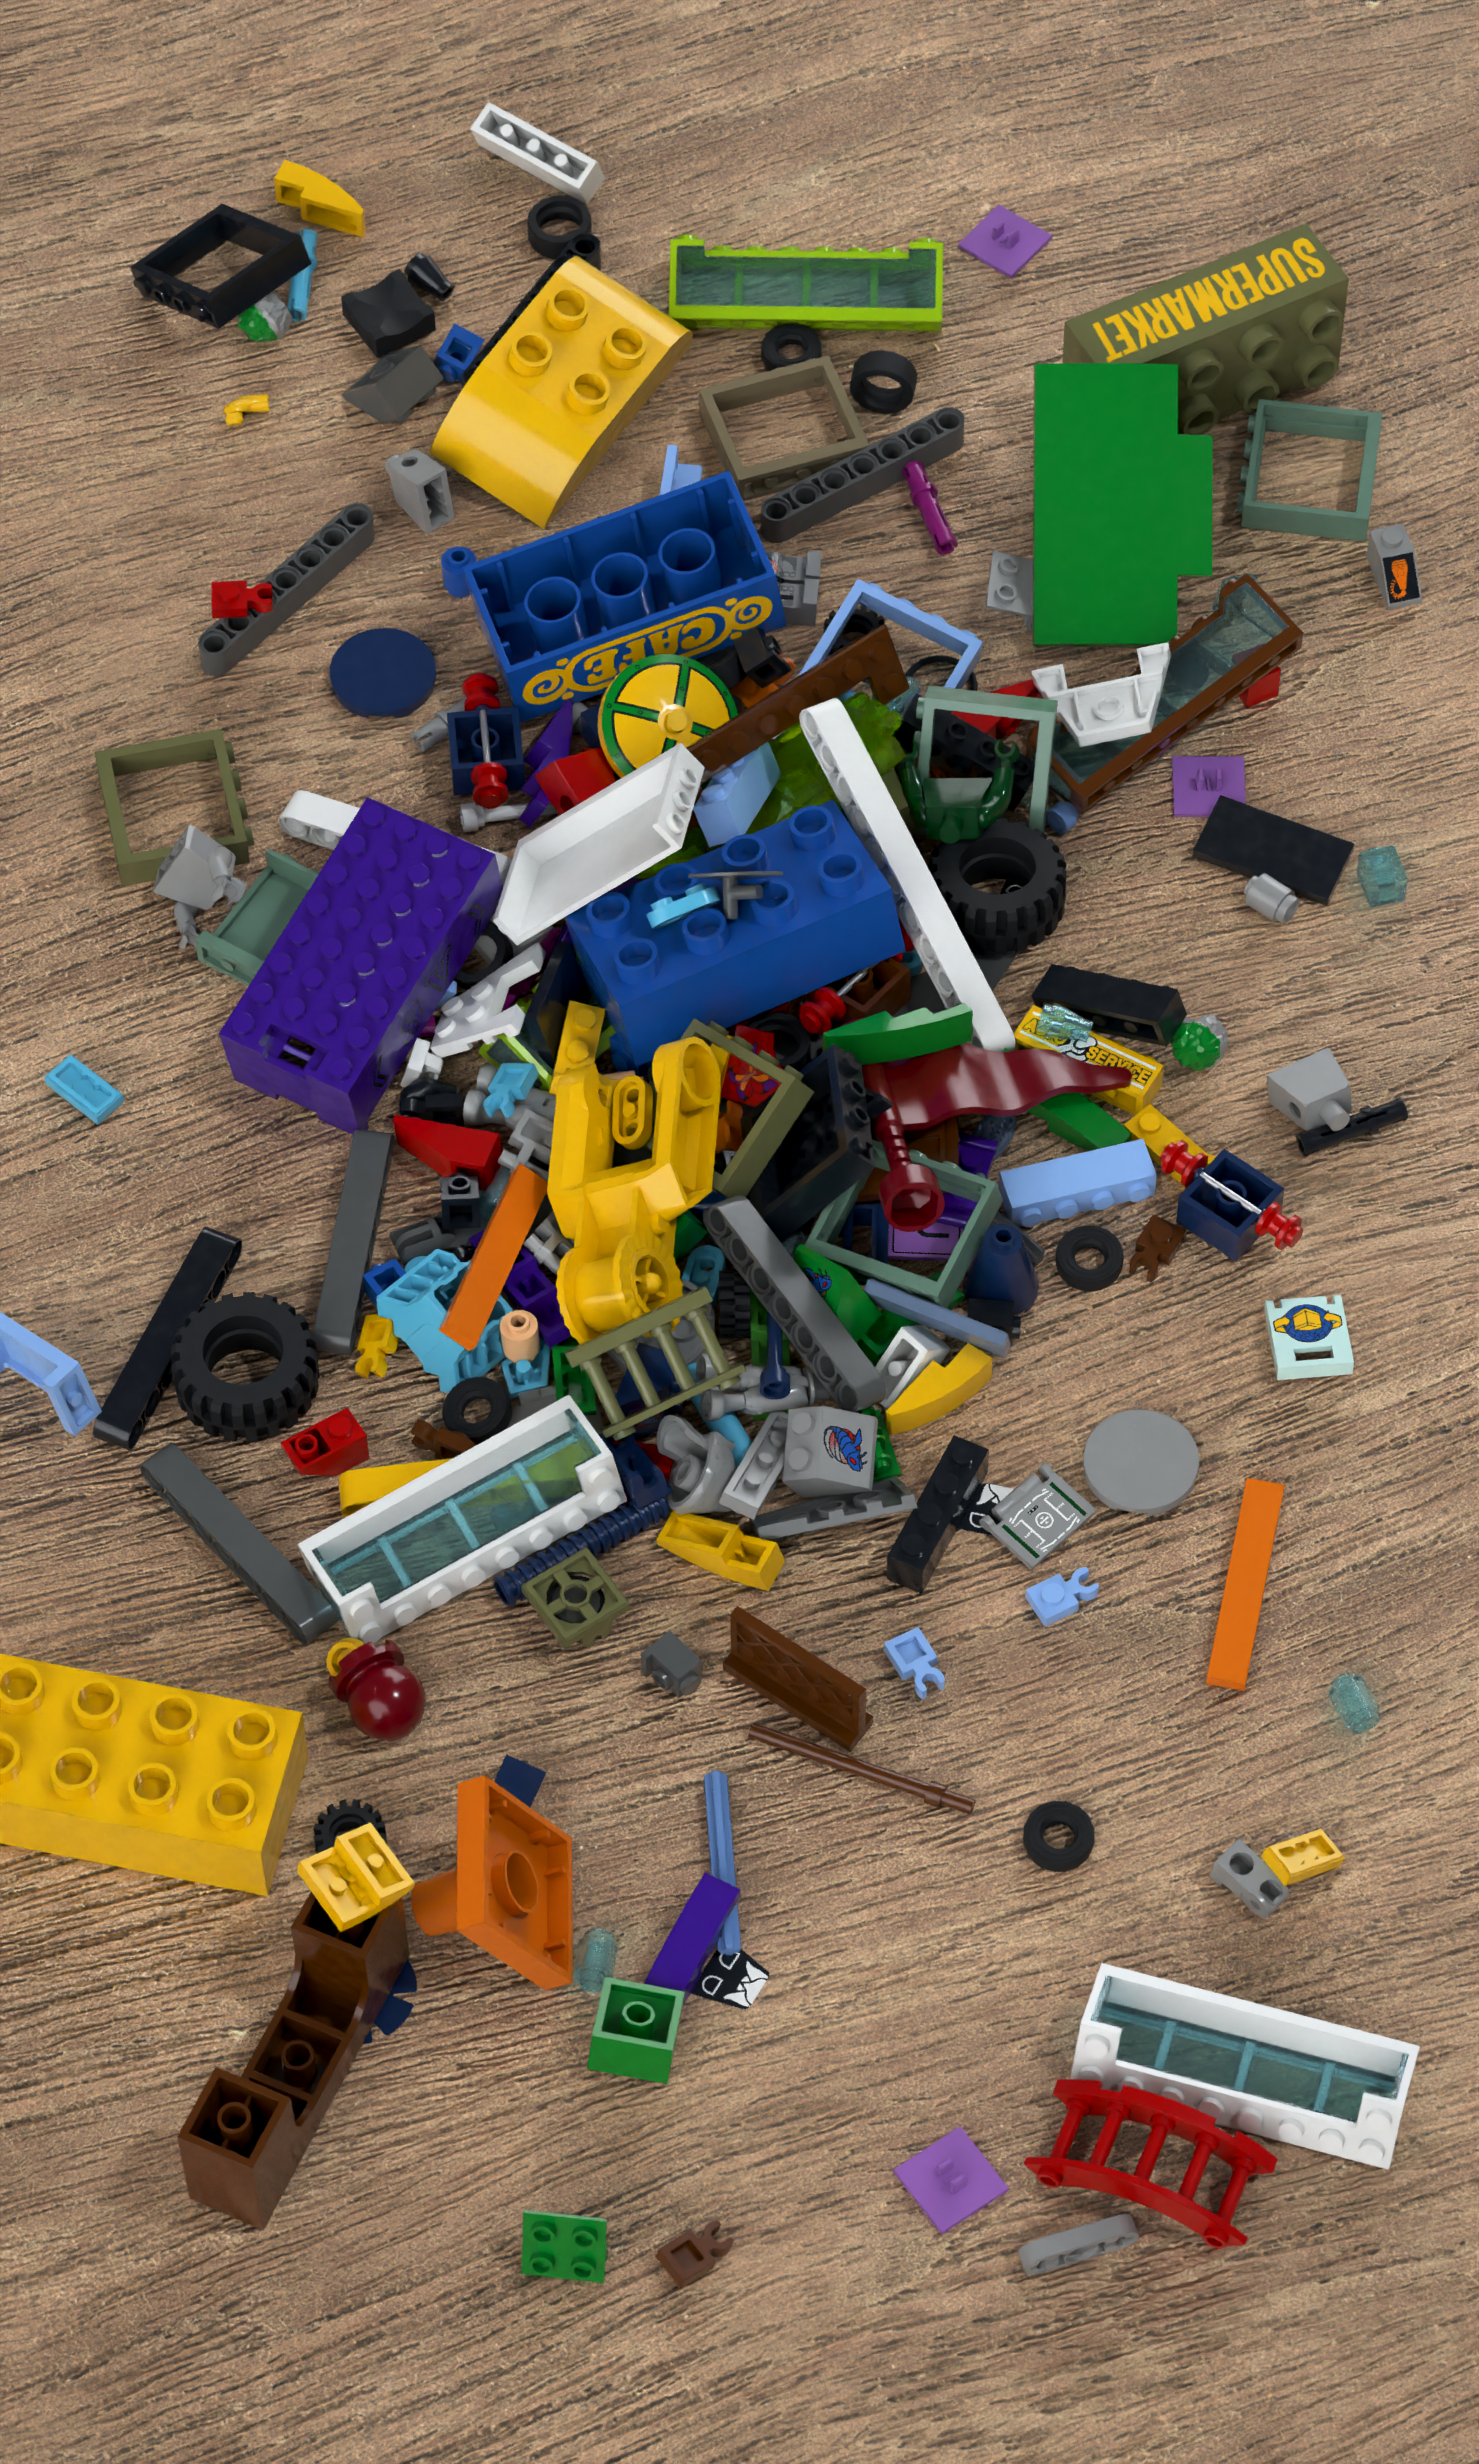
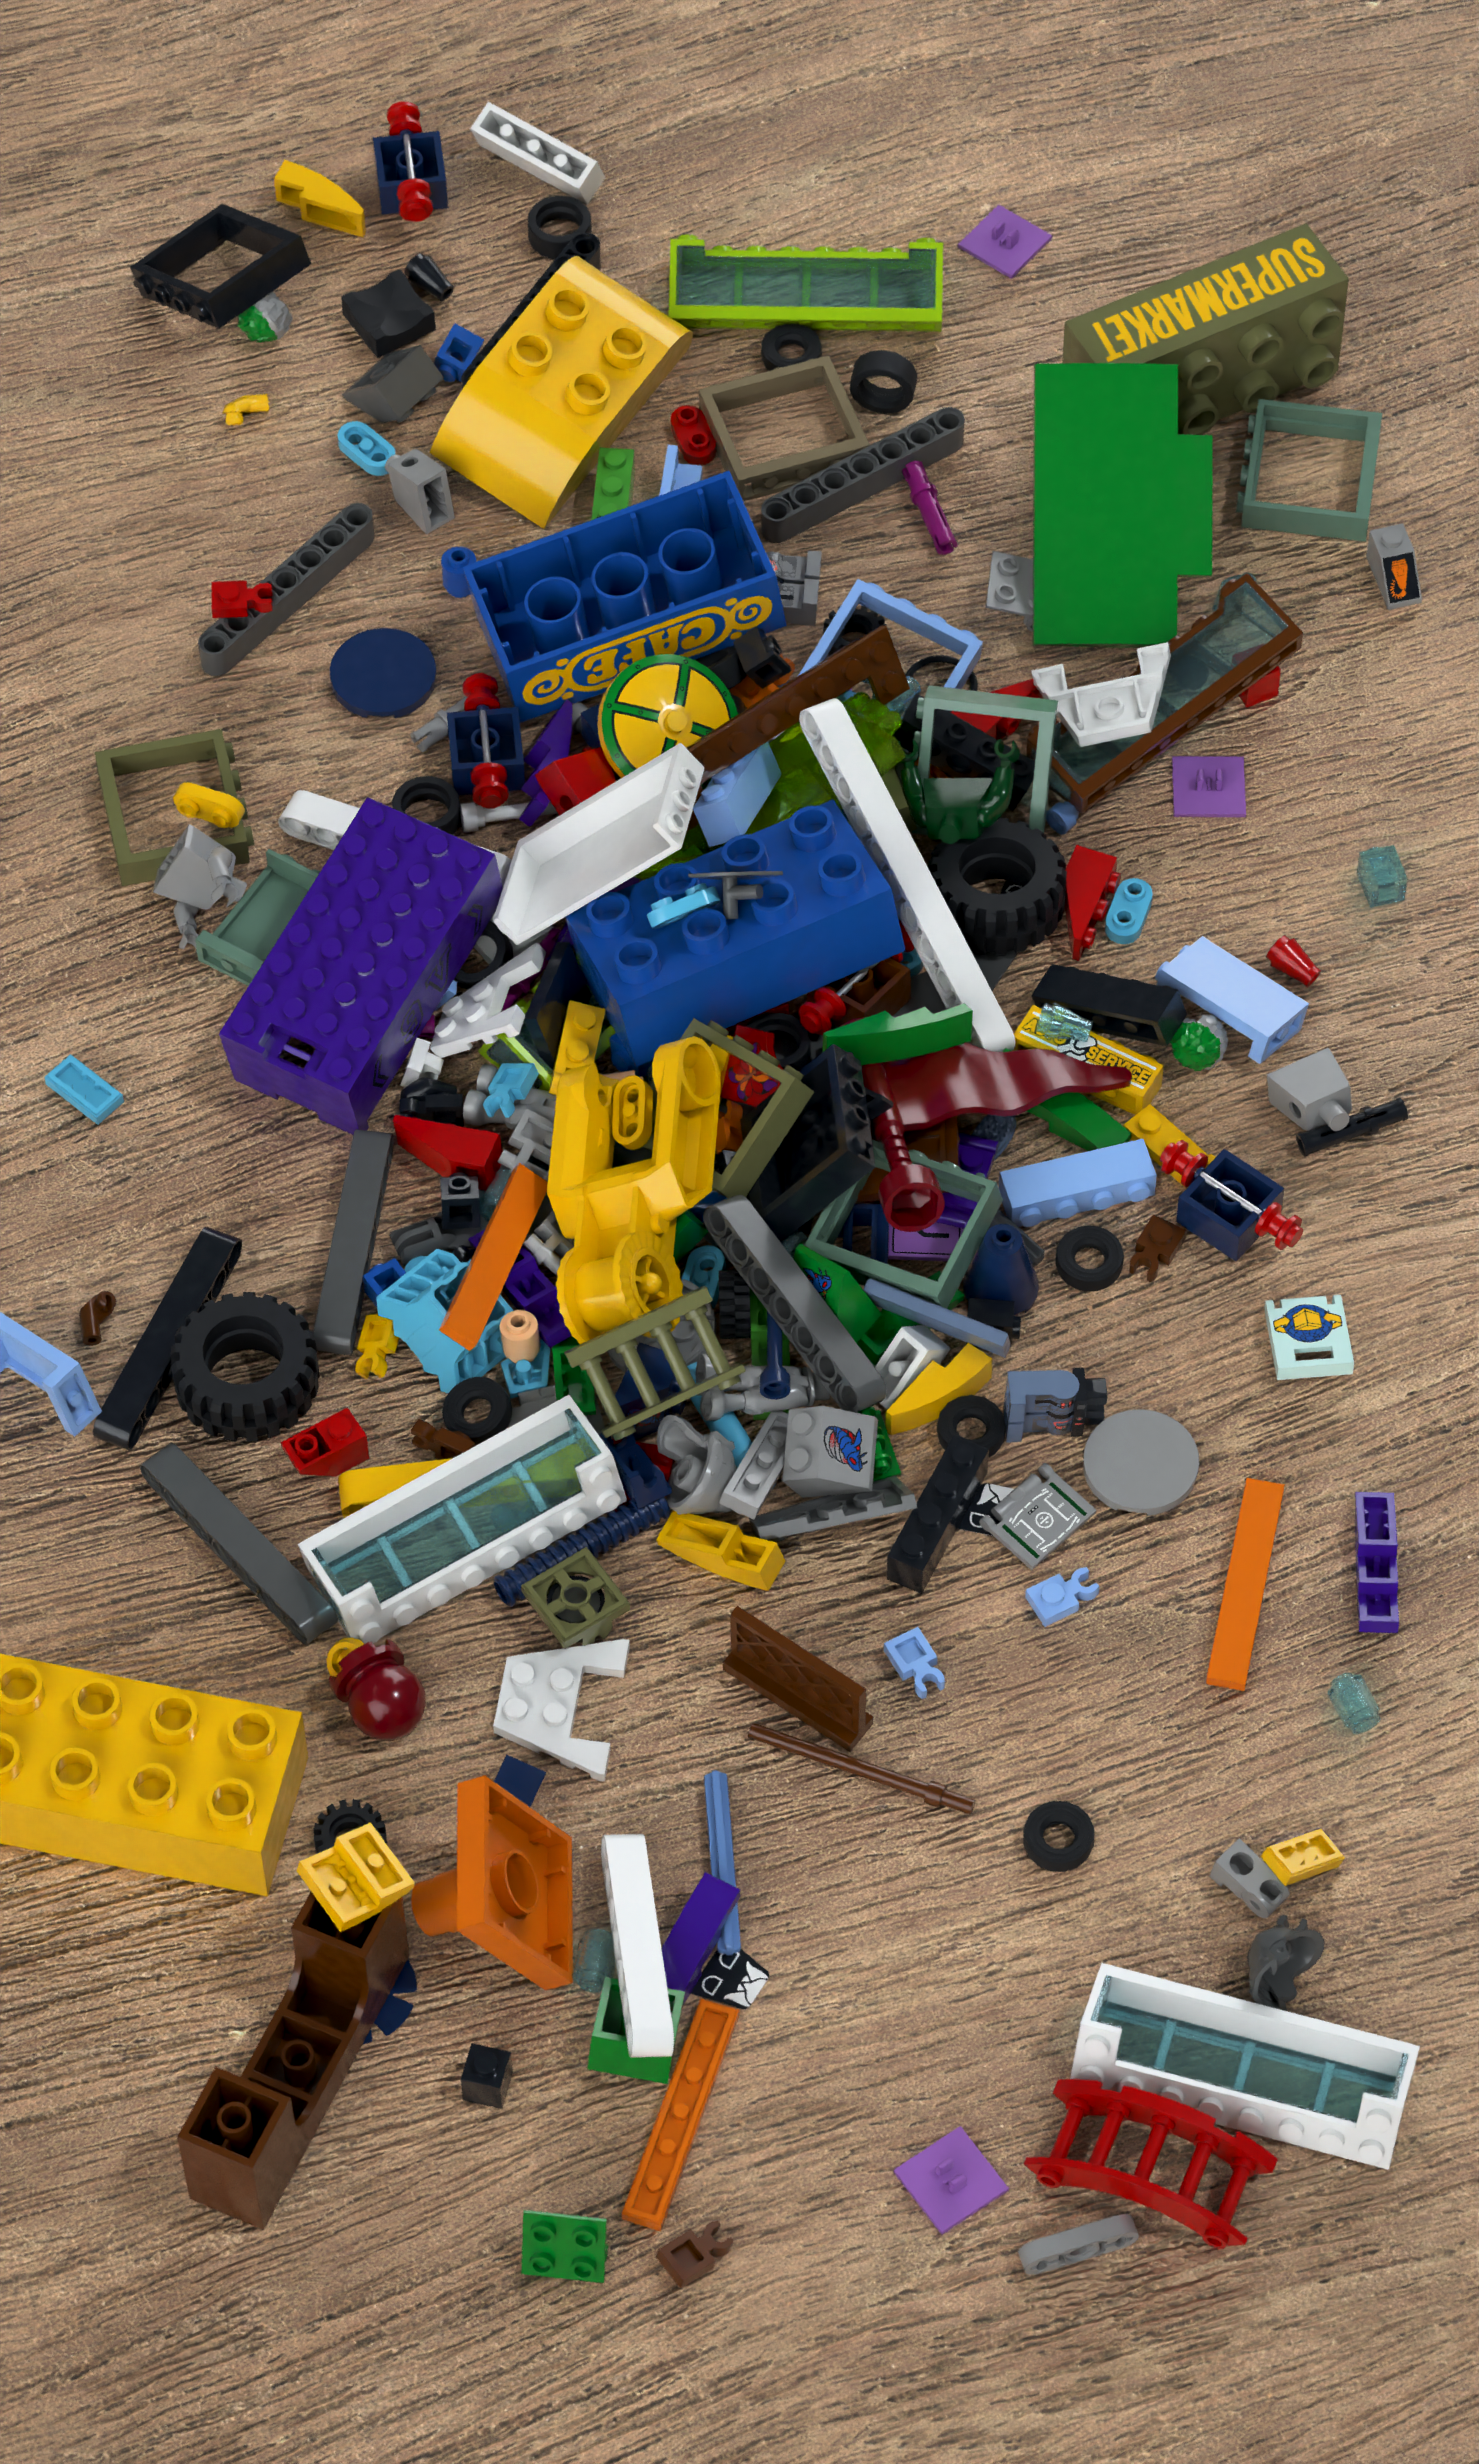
(94, 1314): none -> reddish brown arm
(208, 805): none -> yellow plate
(301, 283): medium azure pin -> none
(370, 452): none -> medium azure plate
(409, 166): none -> dark blue brick
(430, 789): none -> black tyre
(486, 2076): none -> black brick
(542, 1698): none -> white wing
(613, 481): none -> bright green brick
(637, 1946): none -> white beam
(672, 1665): dark grey brick -> none
(680, 2115): none -> orange tile
(689, 429): none -> red plate
(973, 1407): none -> black tyre
(1052, 1402): none -> hips
(1088, 884): none -> red slope
(1129, 908): none -> medium azure plate
(1235, 995): none -> light blue panel
(1261, 842): black tile -> none
(1271, 898): light grey brick -> none
(1278, 1958): none -> dark grey helmet
(1292, 960): none -> red cone
(1376, 1562): none -> dark purple slope

